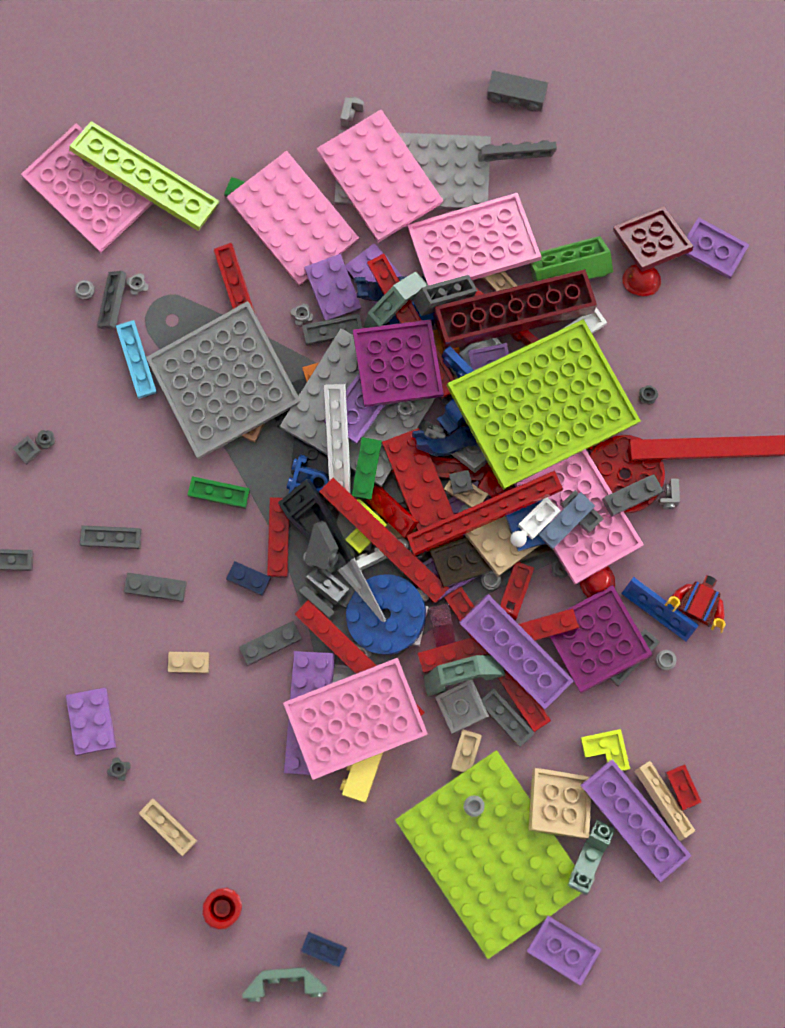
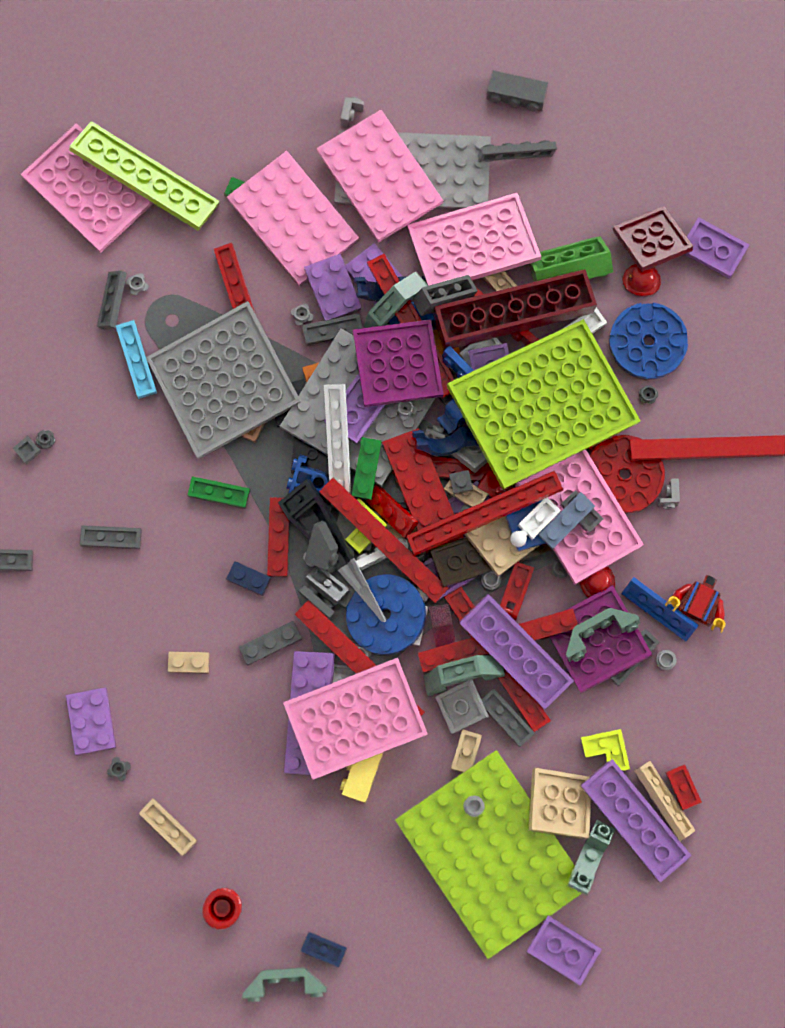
(84, 289): light grey plate -> none
(155, 587): dark grey plate -> none
(624, 620): none -> sand green slope
(632, 495): dark grey plate -> none
(648, 360): none -> blue plate

